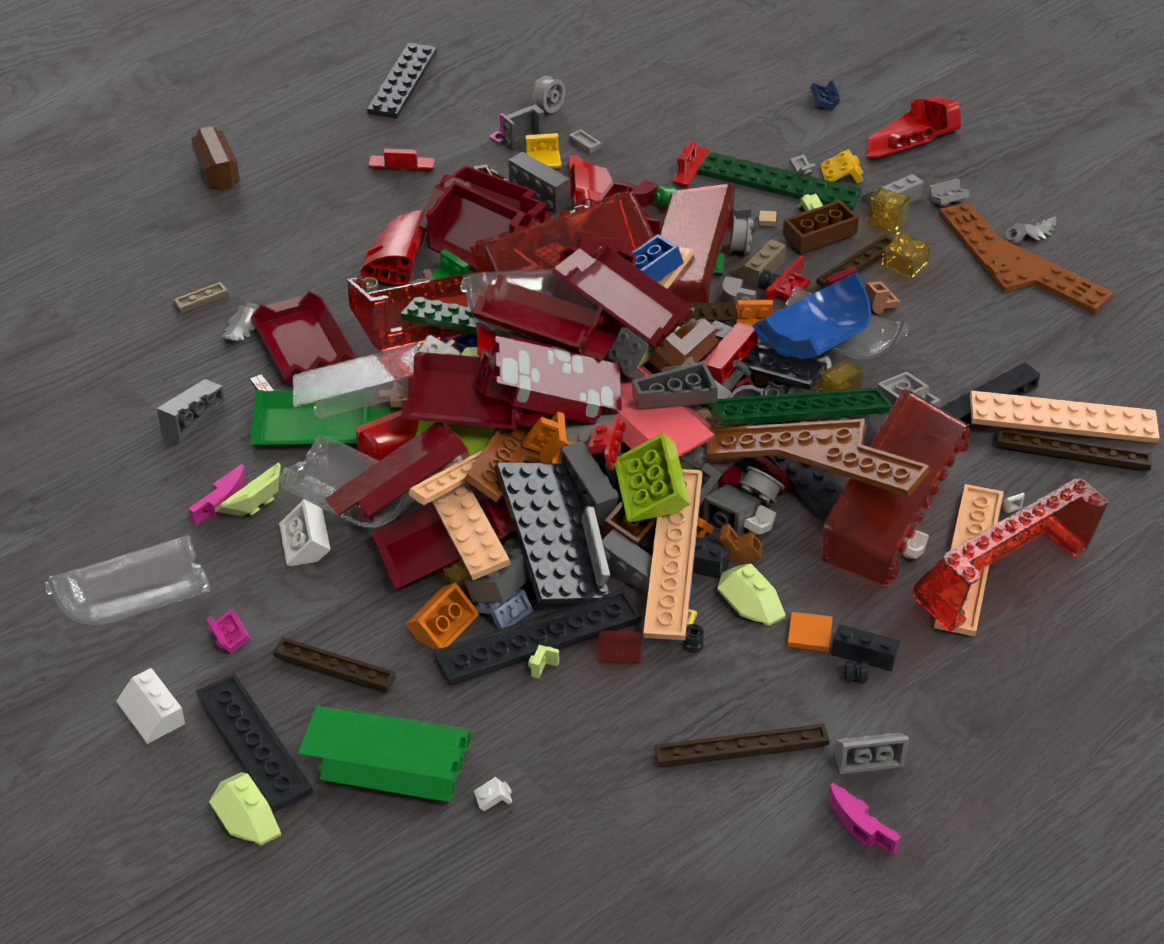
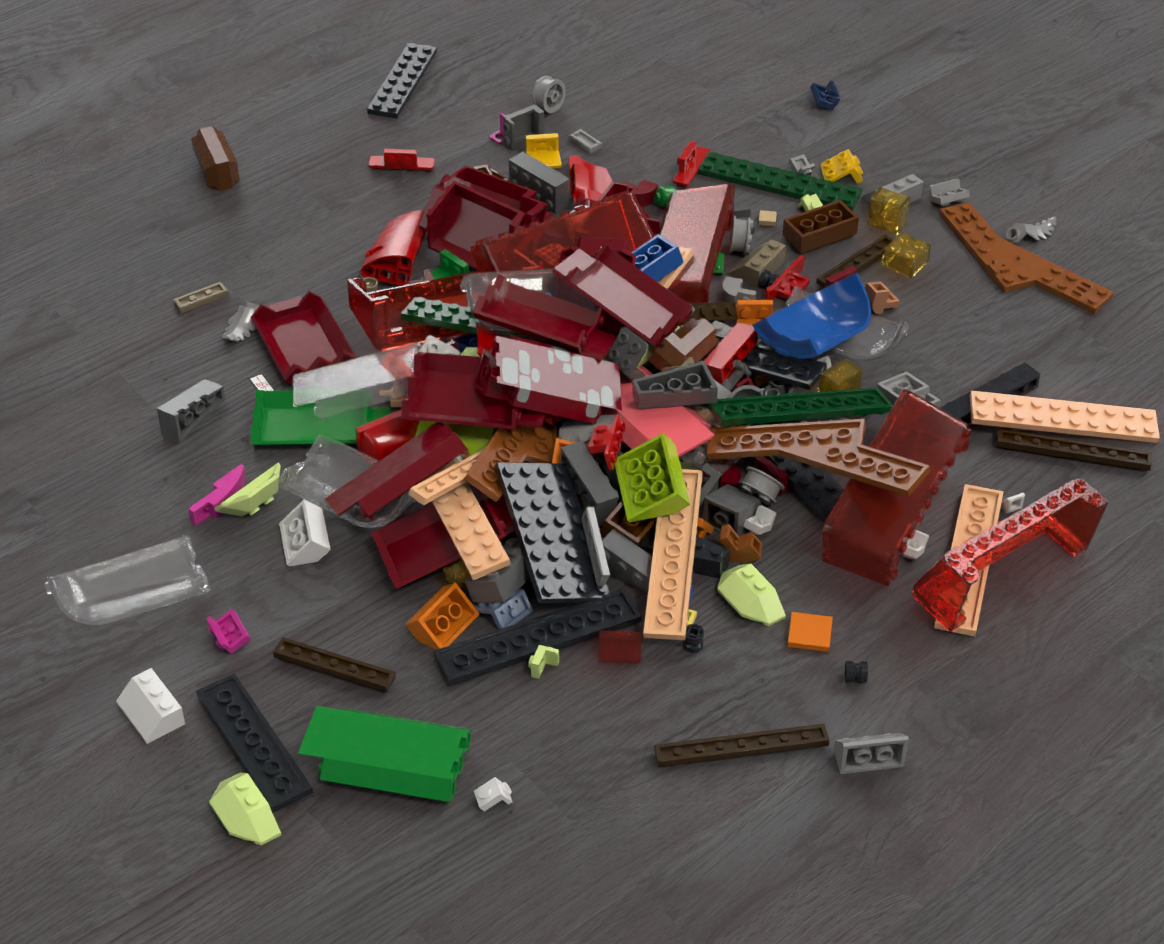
(547, 437): orange bracket -> none
(855, 818): dark pink slope -> none
(865, 646): black brick -> none
(920, 125): red panel -> none

